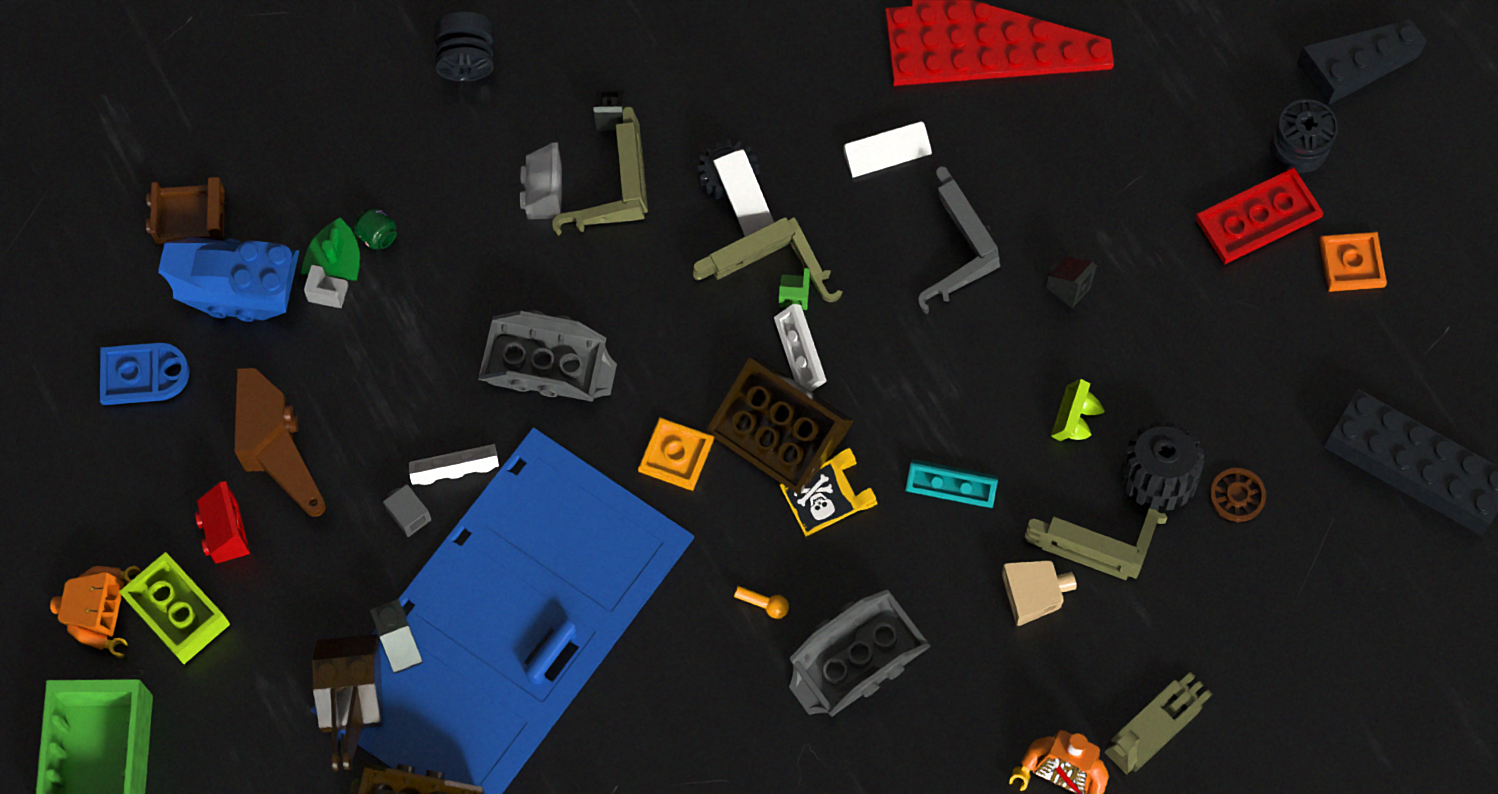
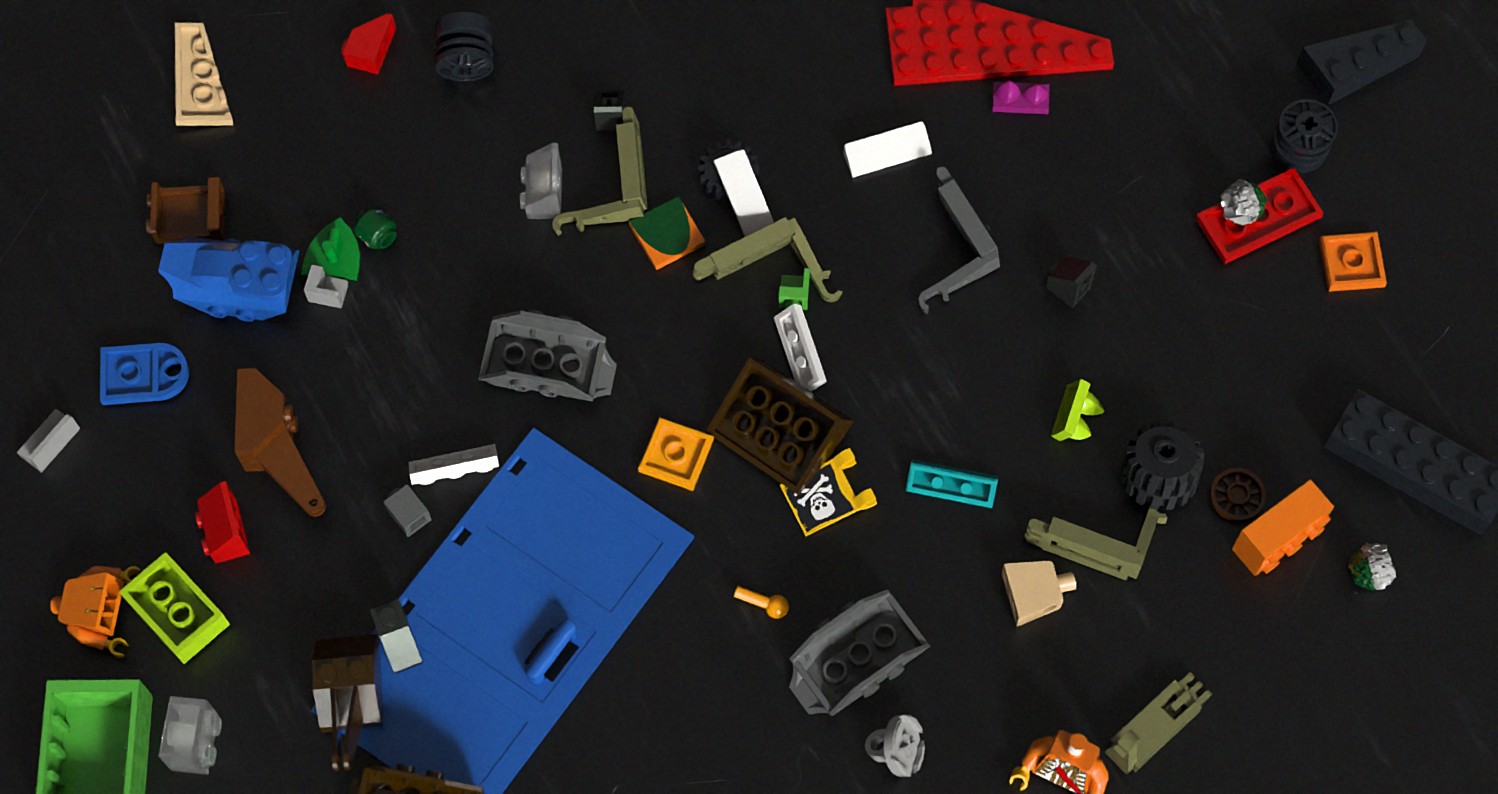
(48, 440): none -> light grey panel
(189, 735): none -> clear brick
(198, 85): none -> tan wing
(369, 44): none -> red slope
(667, 233): none -> dark green tile
(901, 747): none -> light grey tile
(1020, 97): none -> magenta tile
(1243, 202): none -> light grey piece
(1283, 528): none -> orange brick
(1372, 567): none -> piece

